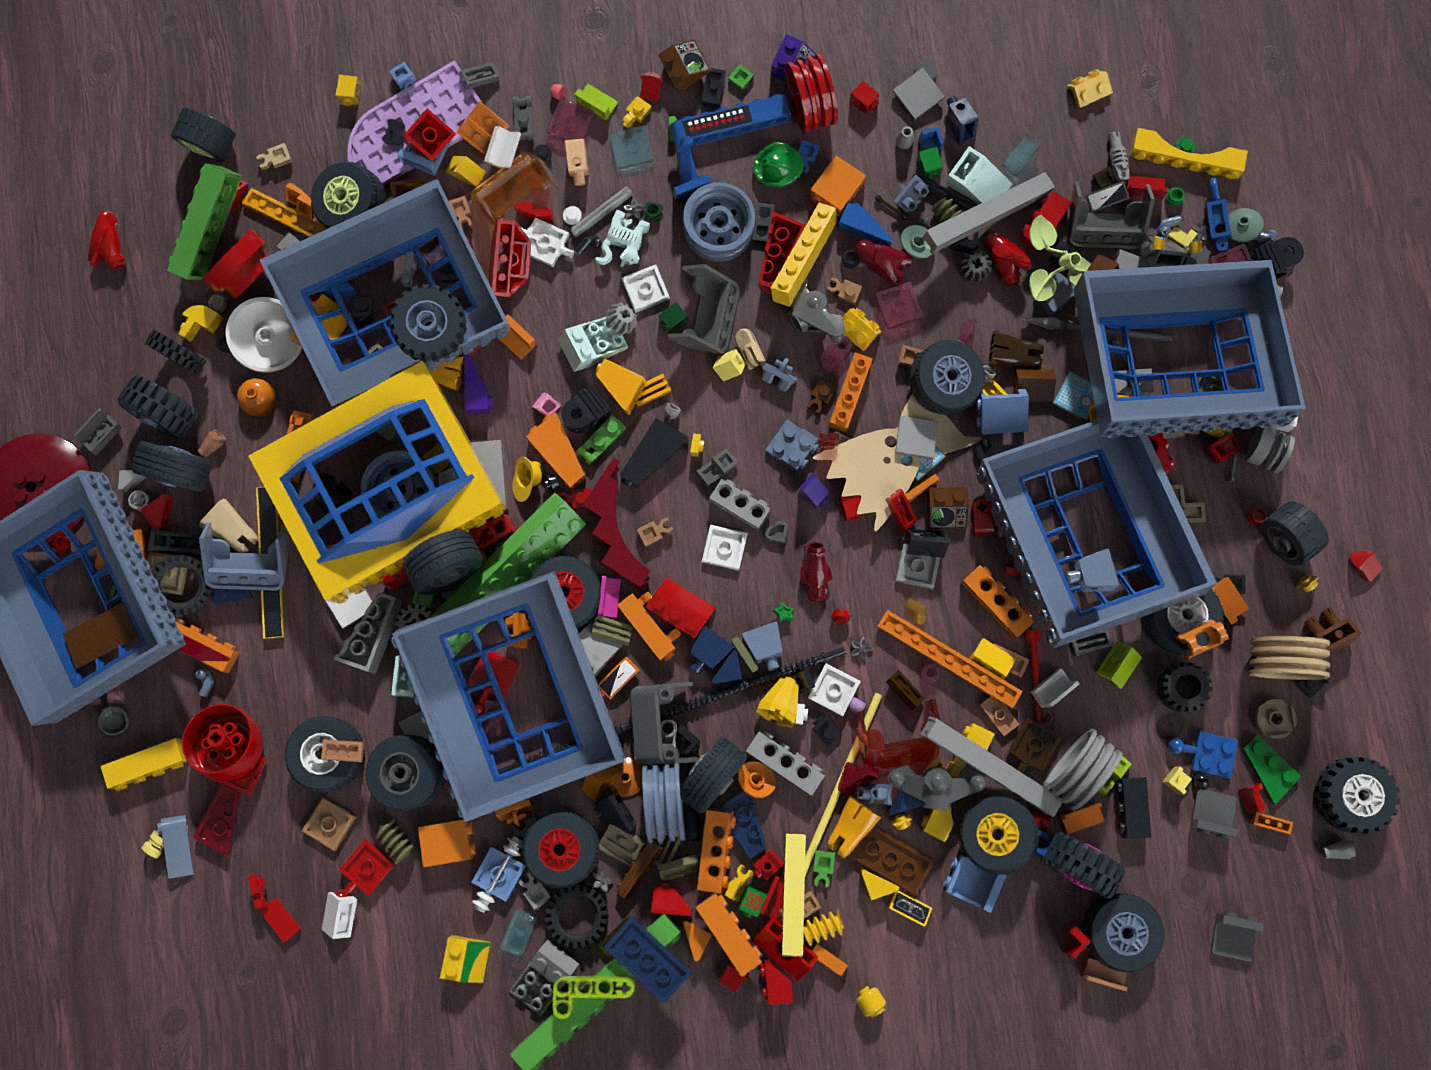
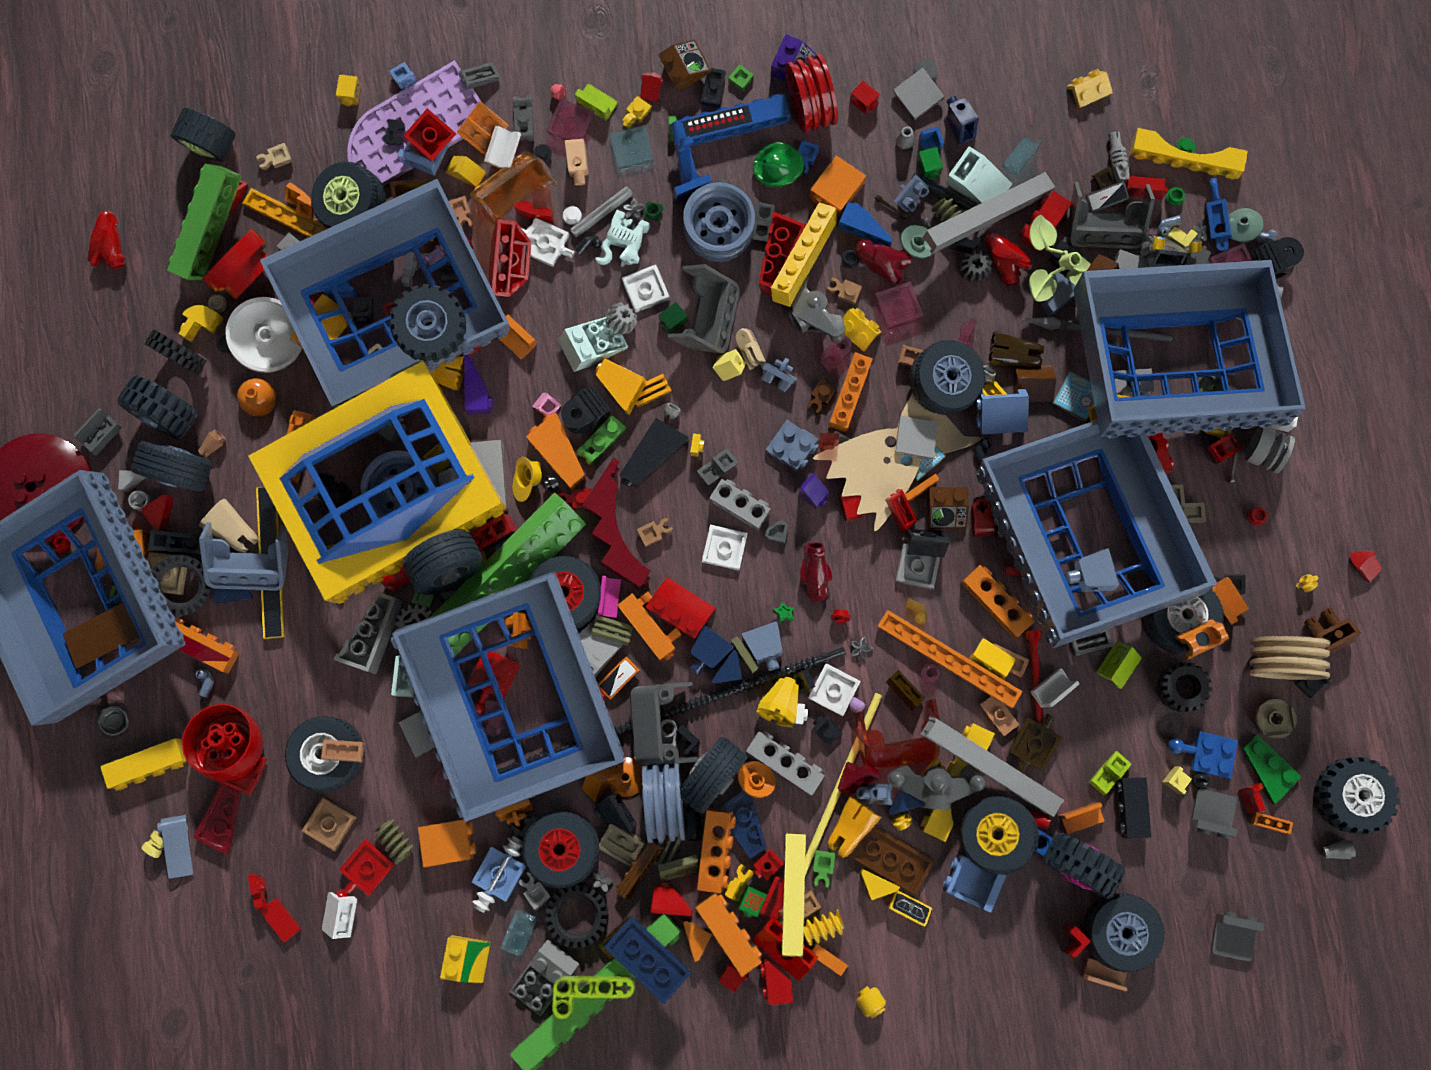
(352, 609): white tile -> none
(404, 773): black wheel -> none
(1083, 769): light grey wheel -> none
(1295, 533): black wheel -> none

